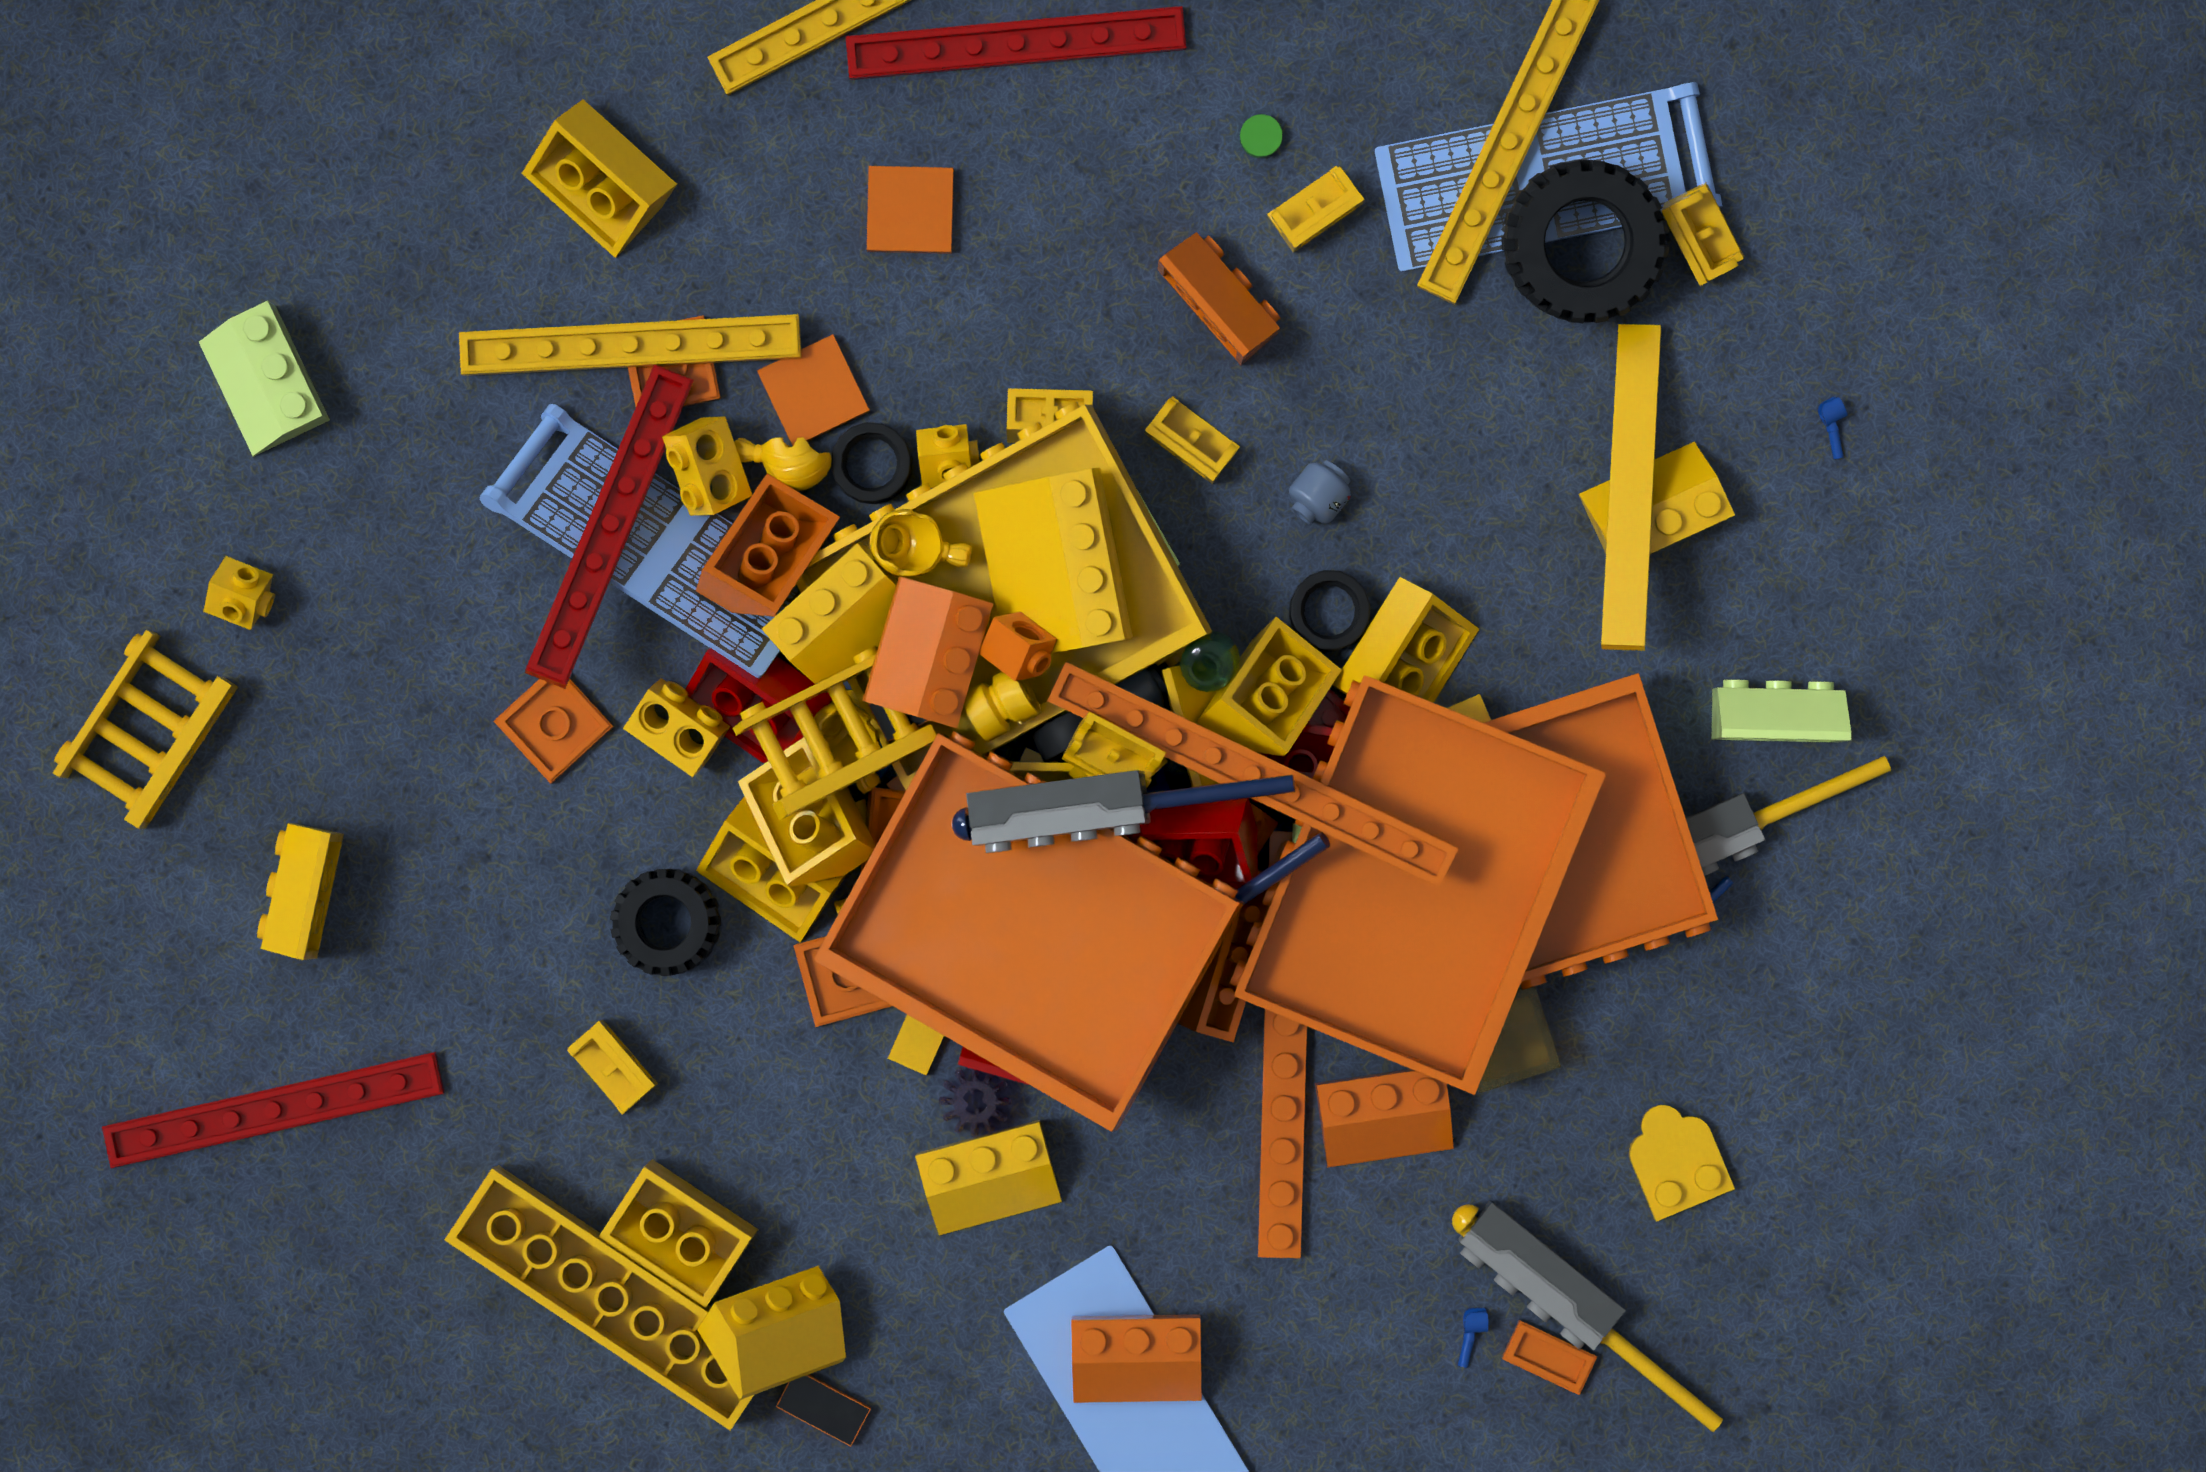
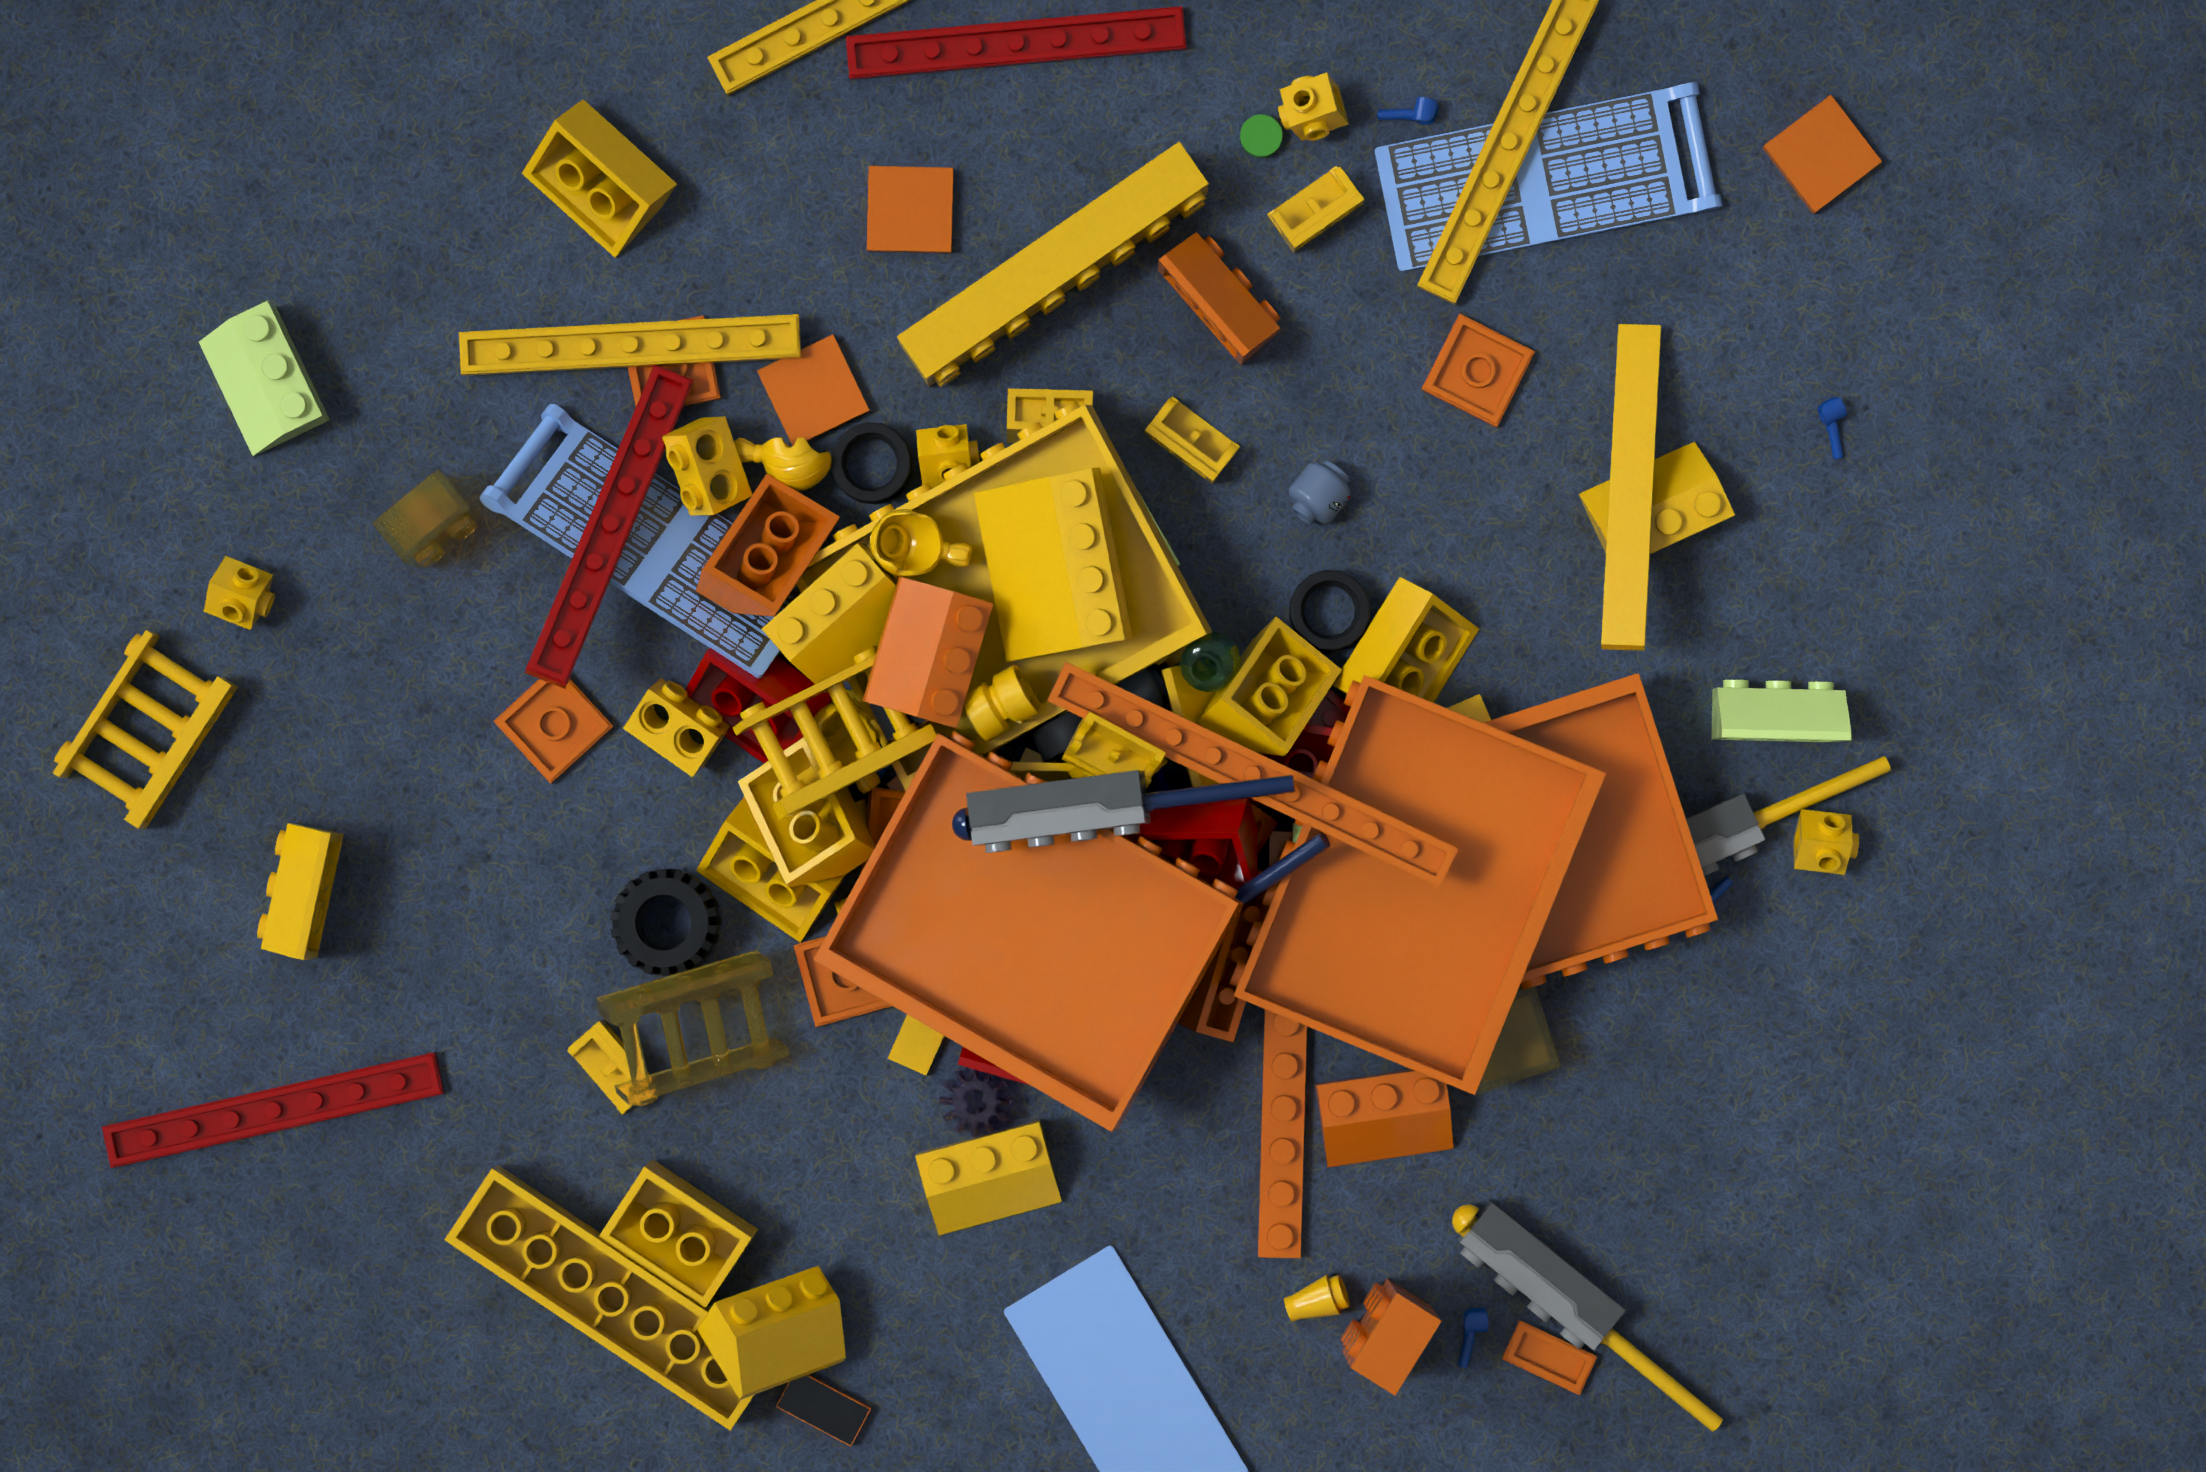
(428, 520): none -> clear yellow brick
(664, 998): none -> clear yellow fence
(1018, 646): orange brick -> none
(1055, 264): none -> yellow brick
(1136, 1358): orange slope -> none
(1312, 107): none -> yellow brick
(1319, 1299): none -> yellow cone
(1389, 1335): none -> orange brick
(1423, 113): none -> blue hand
(1478, 370): none -> orange tile
(1642, 251): black tyre -> none
(1677, 1162): yellow plate -> none
(1702, 233): yellow hinge -> none
(1822, 154): none -> orange tile
(1824, 842): none -> yellow brick

